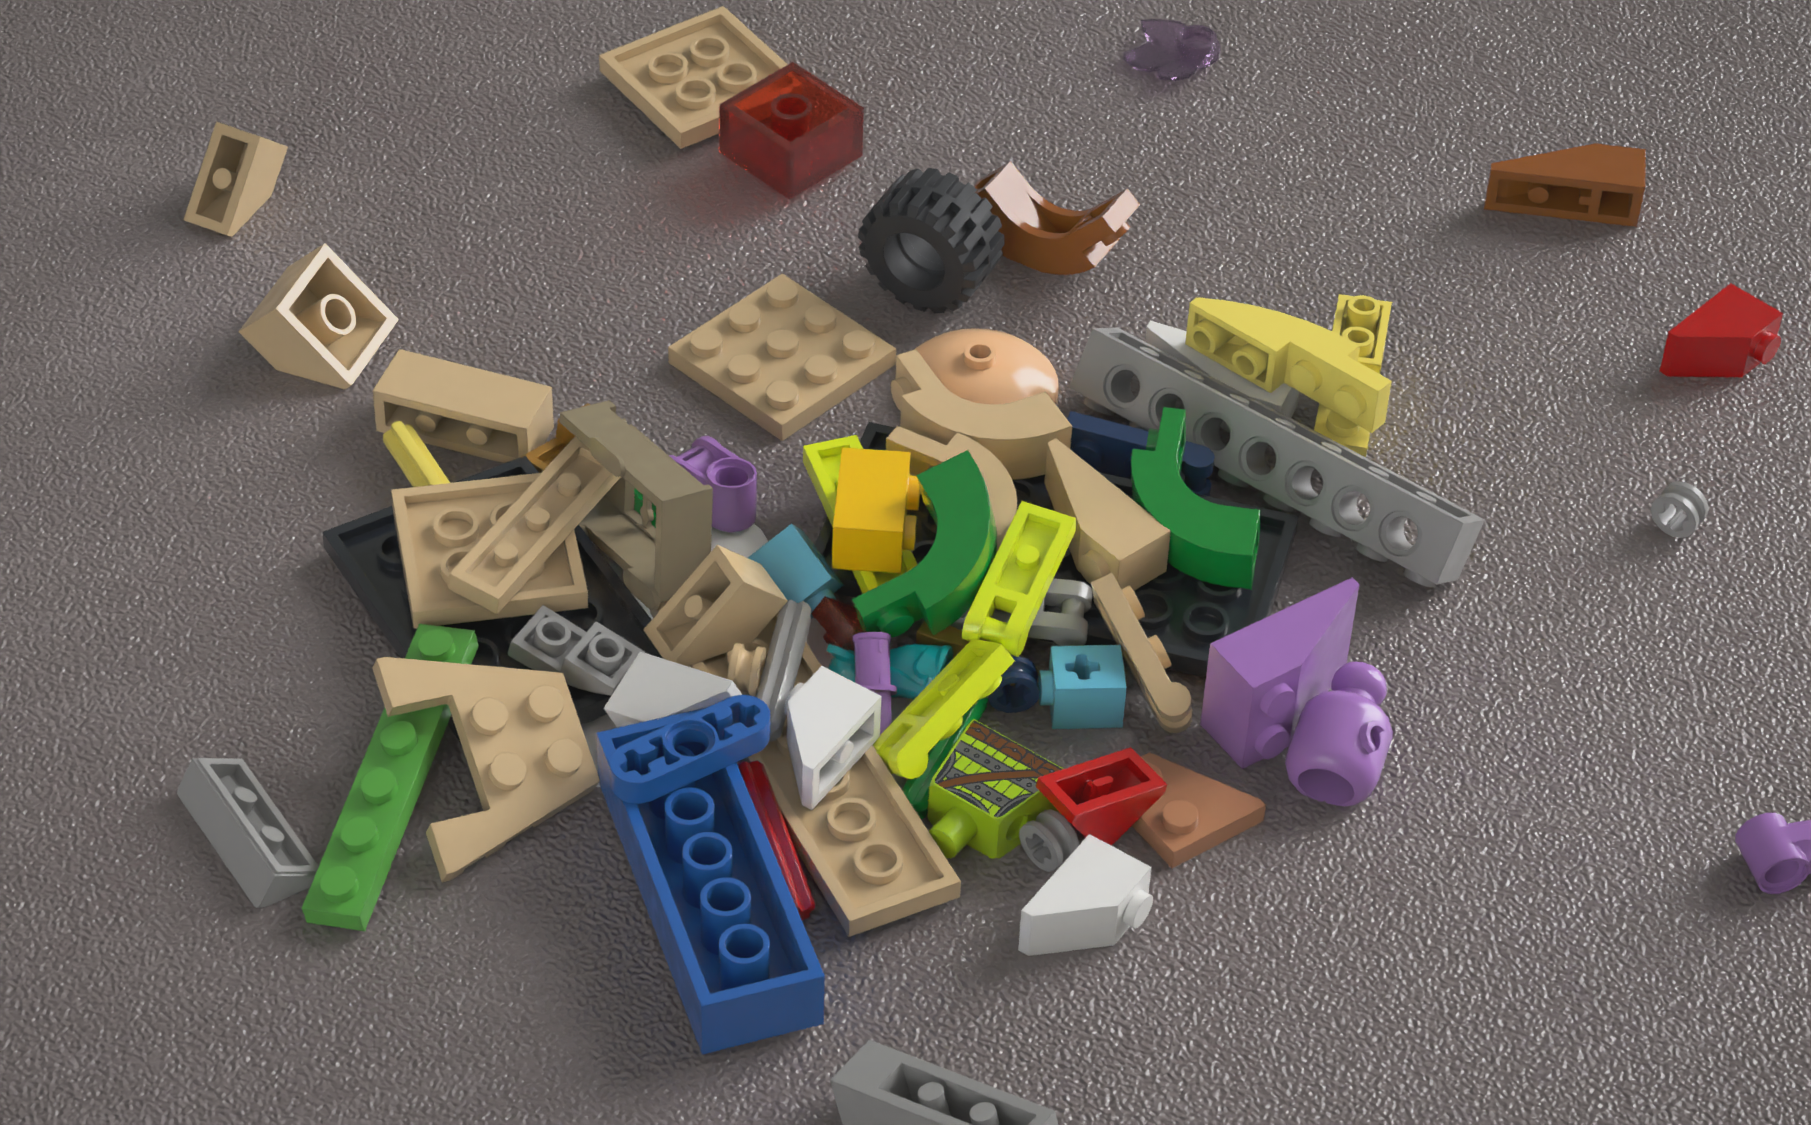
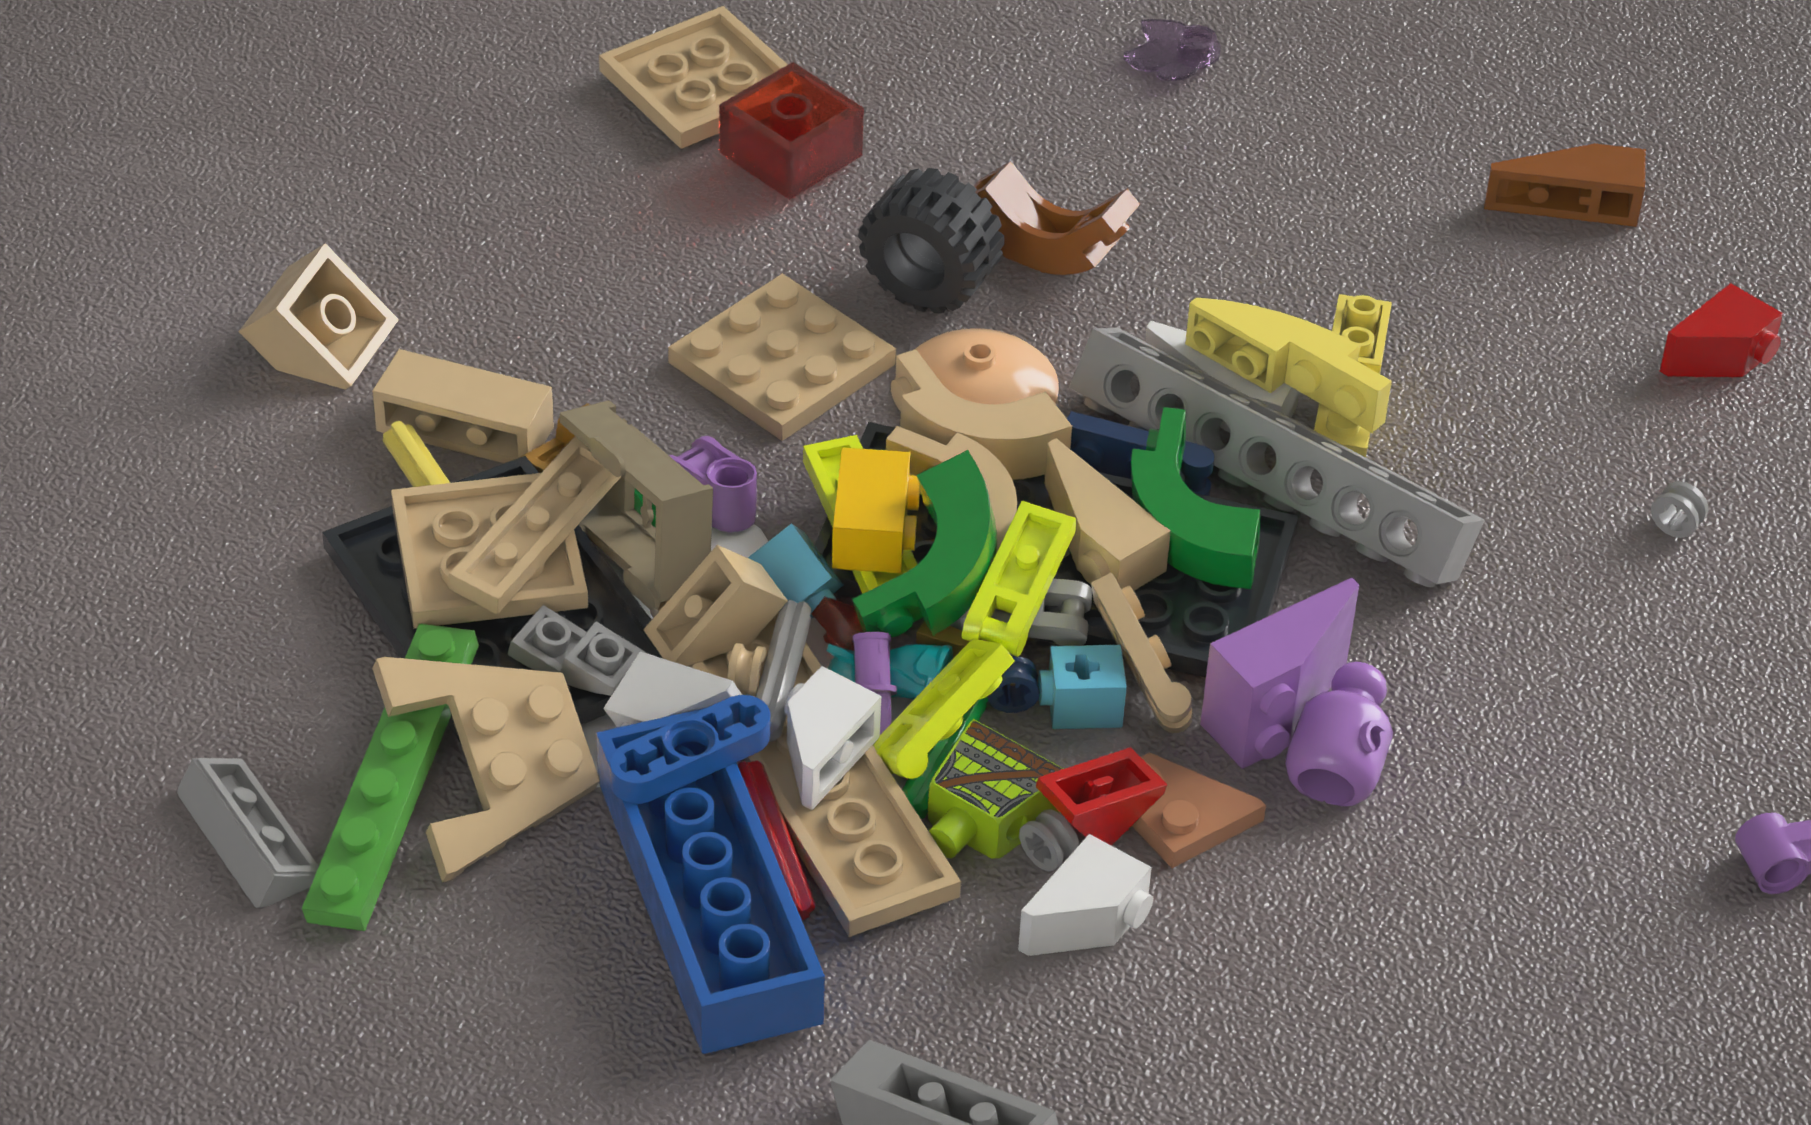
(234, 179): tan slope -> none

